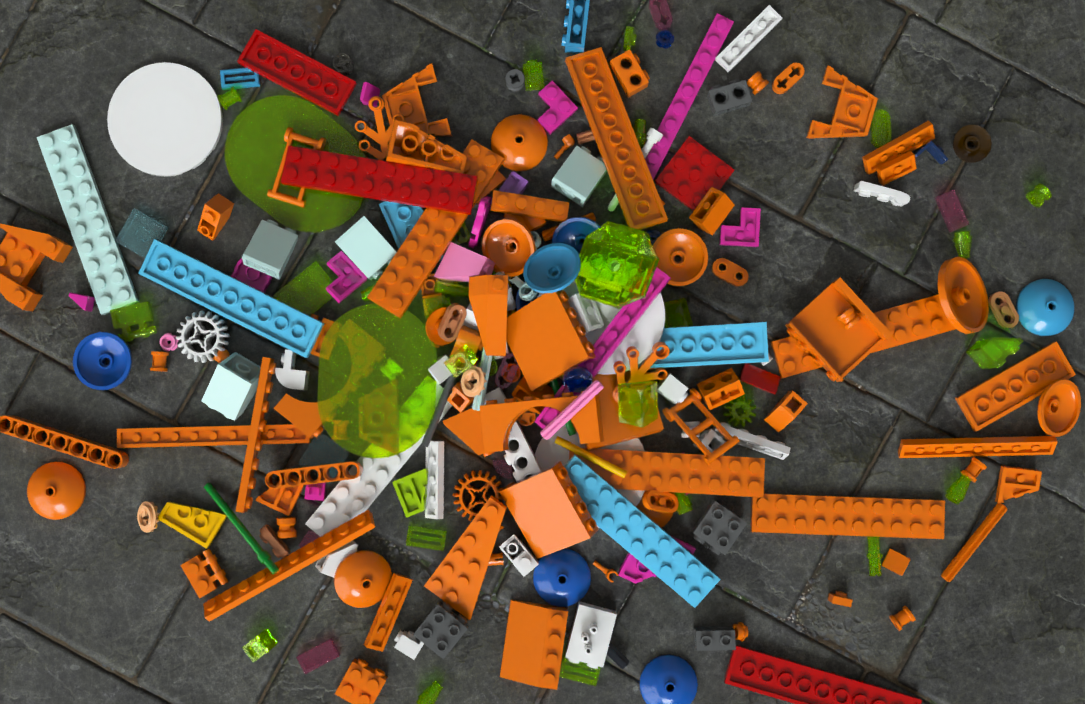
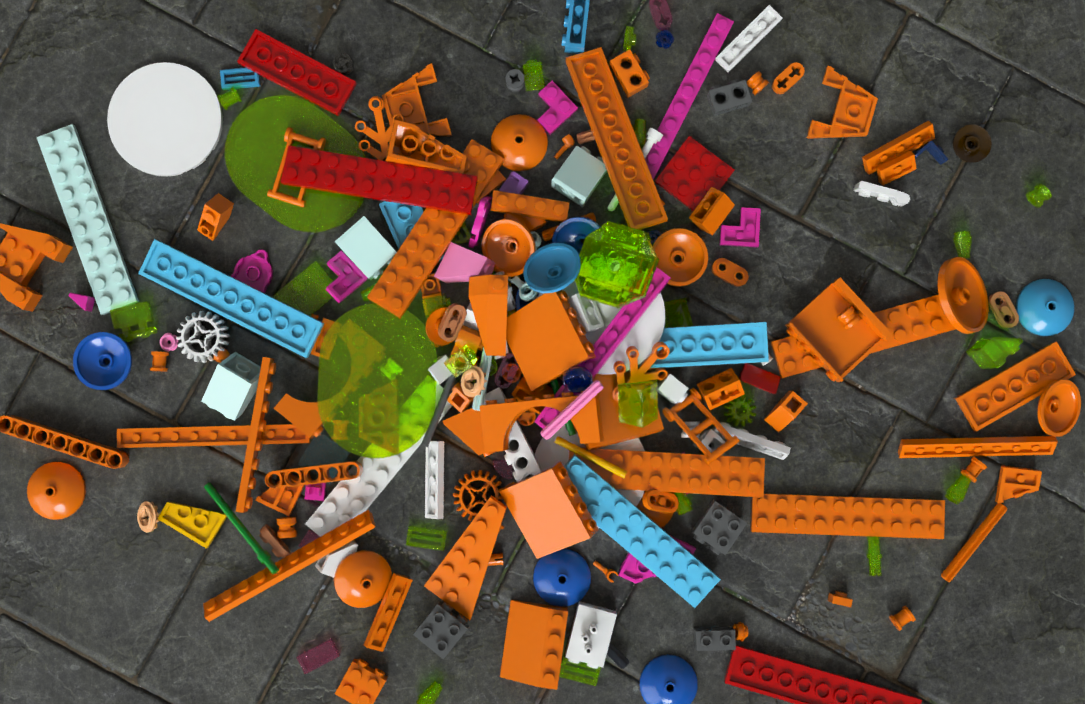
(140, 232): clear light blue tile -> none
(200, 576): orange plate -> none
(259, 645): clear neon green bracket -> none
(270, 248): light aqua slope -> none
(288, 375): white brick -> none
(368, 92): dark pink slope -> none
(408, 644): white brick -> none
(412, 492): lime wing -> none
(453, 289): clear neon green pin -> none
(519, 555): white slope -> none
(880, 128): clear neon green tile -> none
(895, 562): orange slope -> none
(951, 211): clear pink plate -> none

